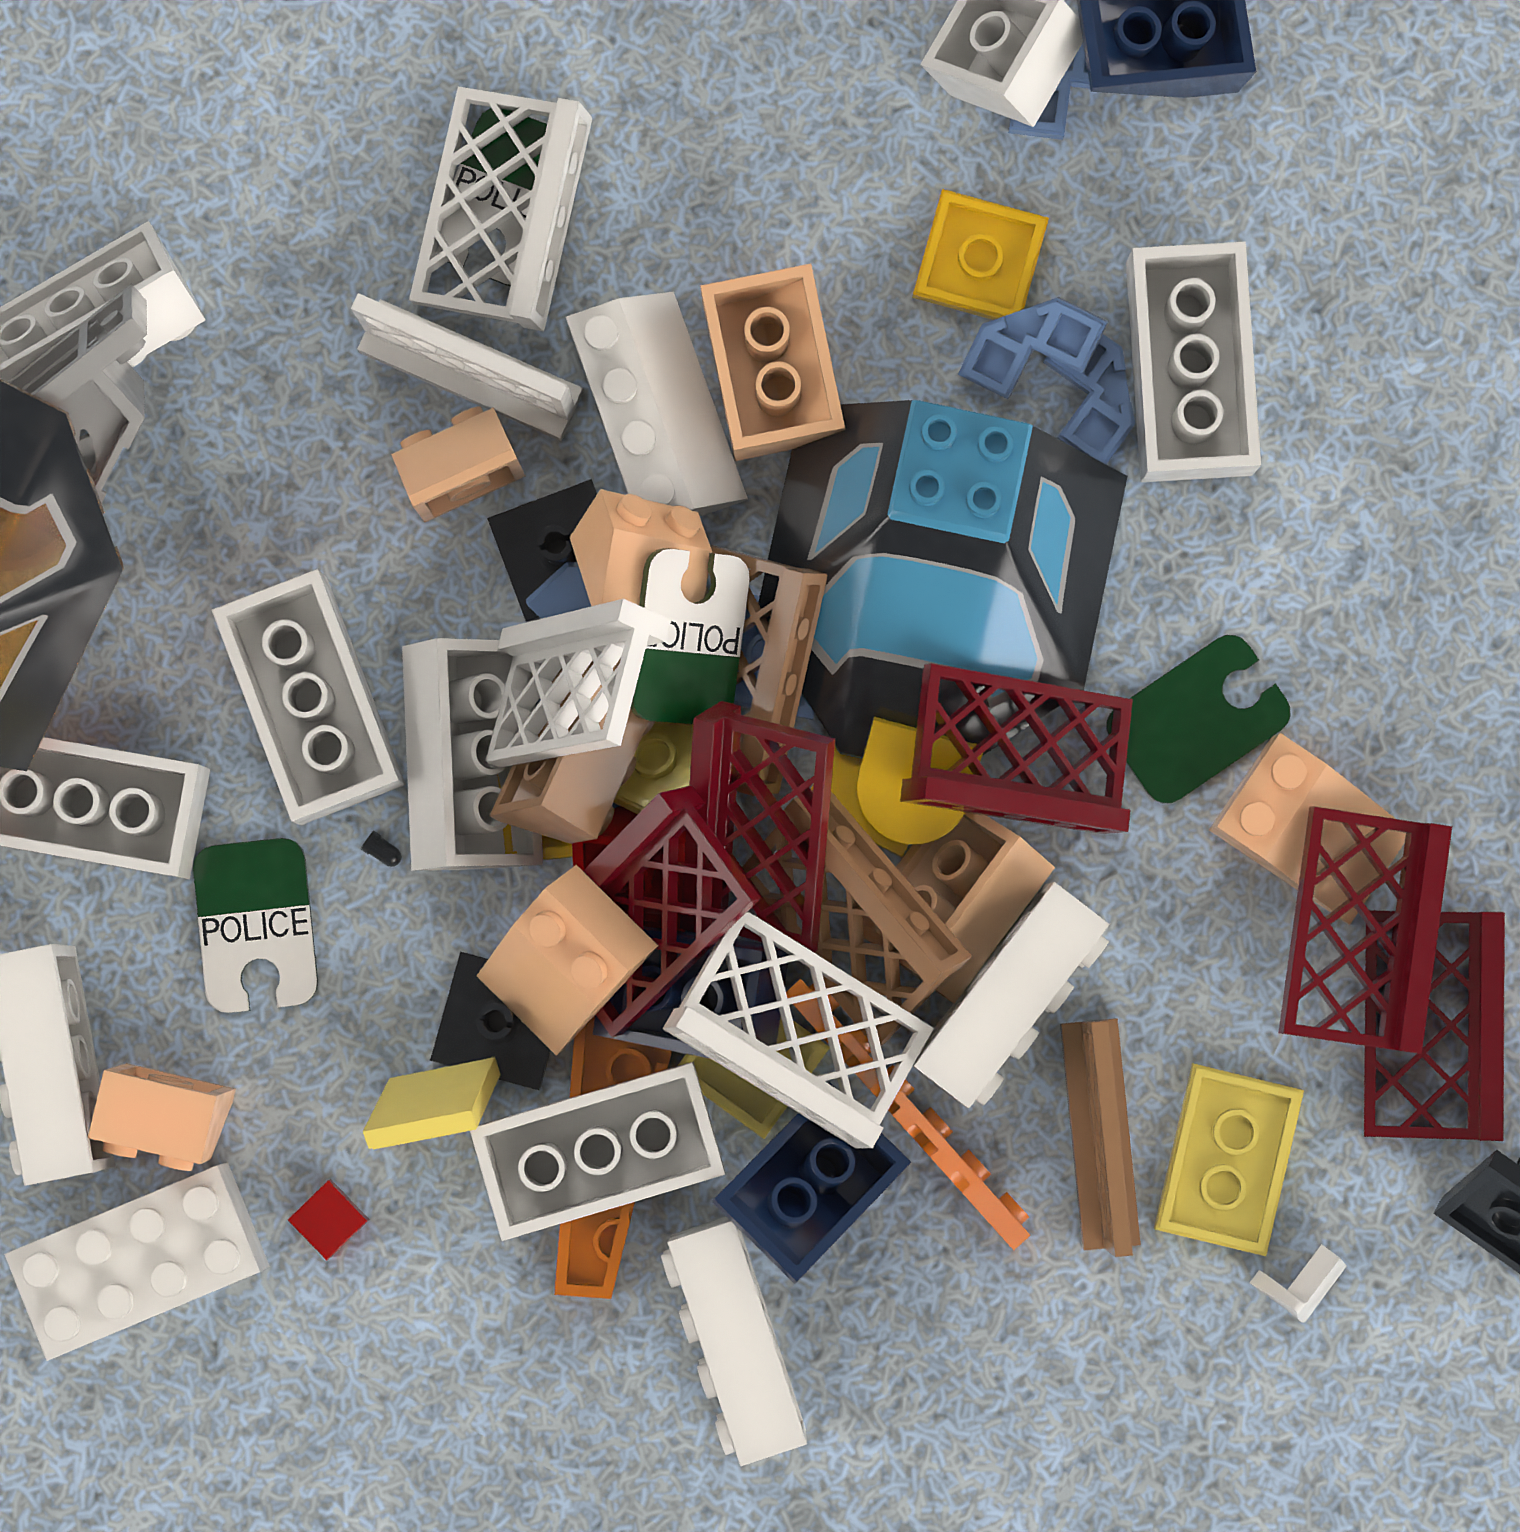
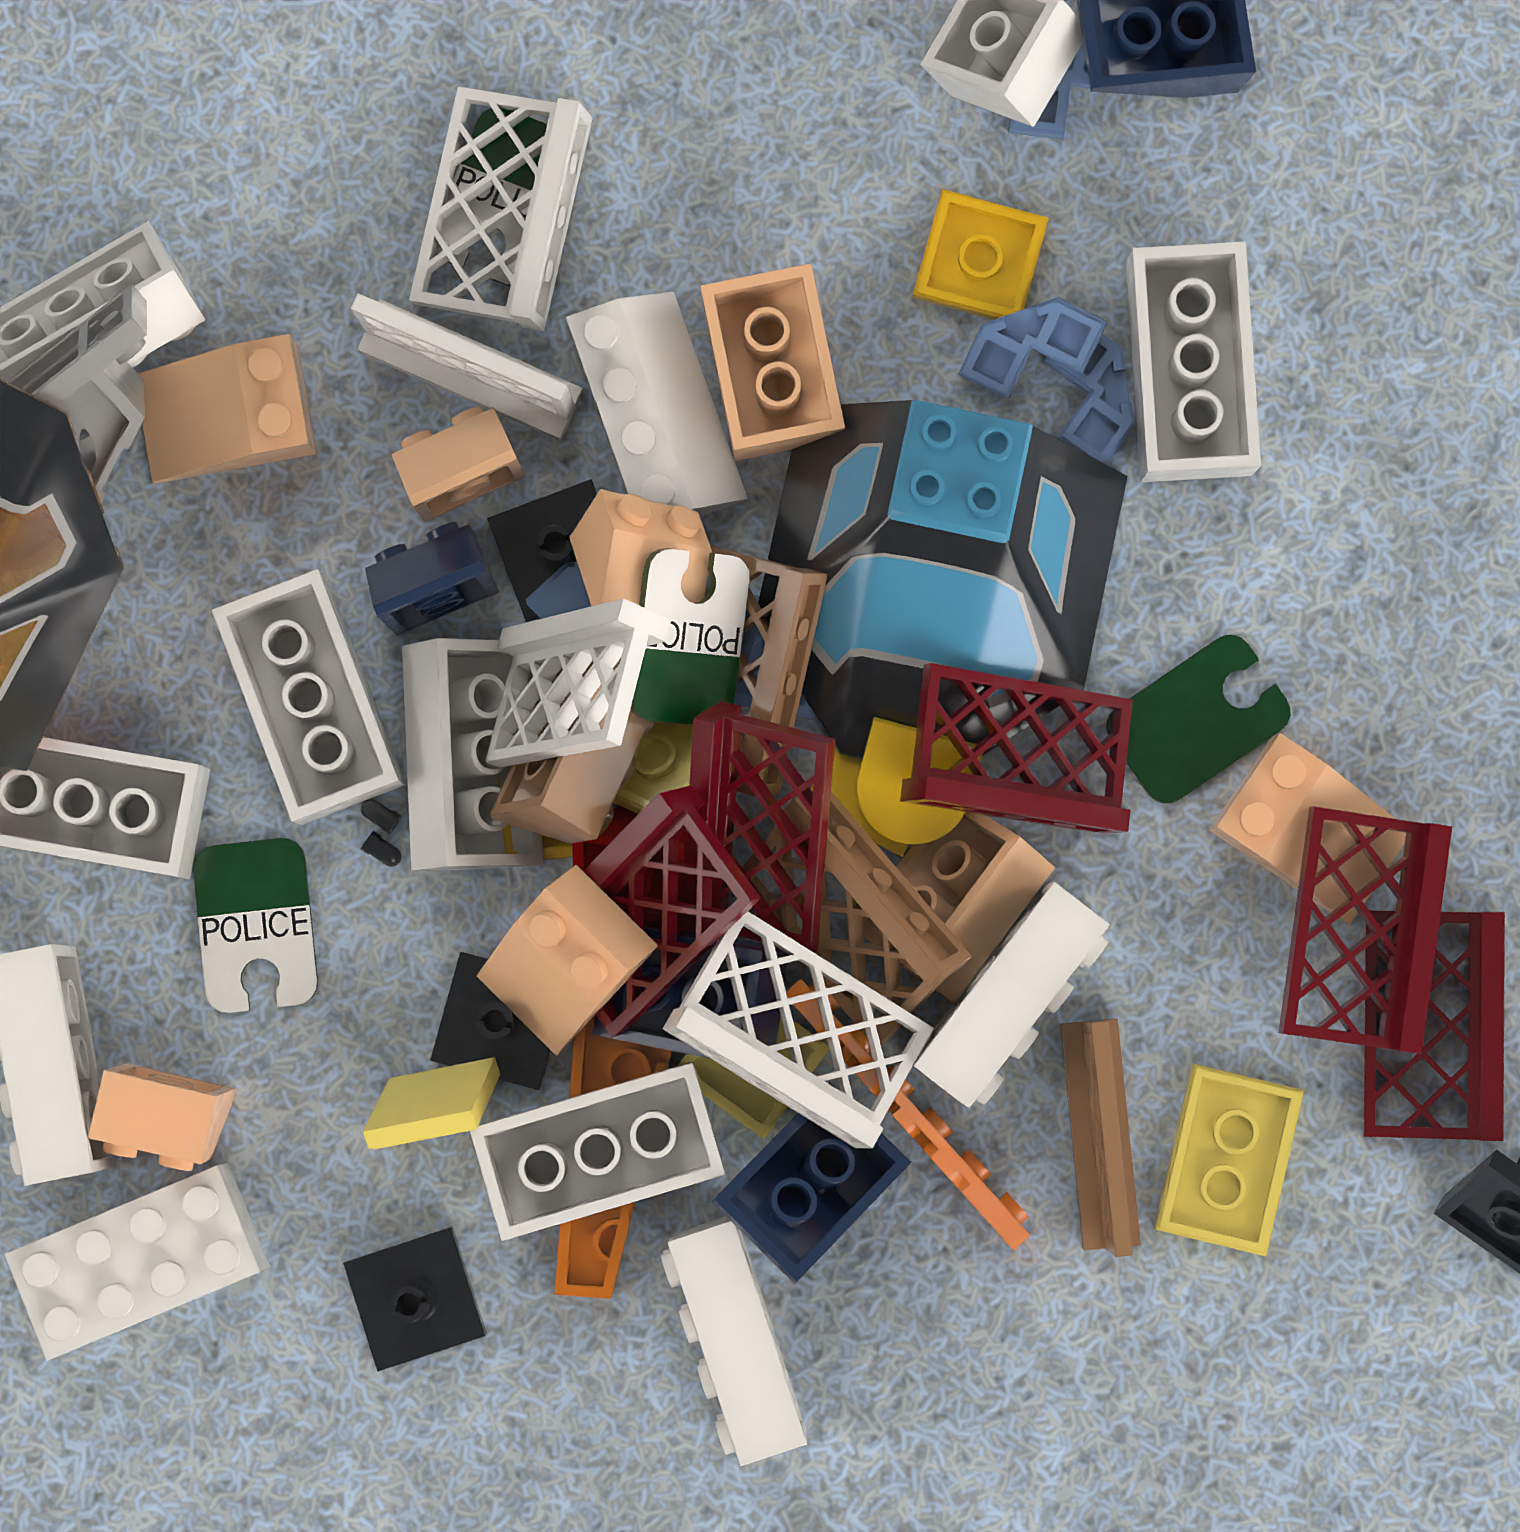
(227, 410): none -> light nougat slope
(328, 1219): red tile -> none
(380, 815): none -> black piece
(415, 1298): none -> black tile
(429, 579): none -> dark blue slope
(1307, 1288): white tile -> none

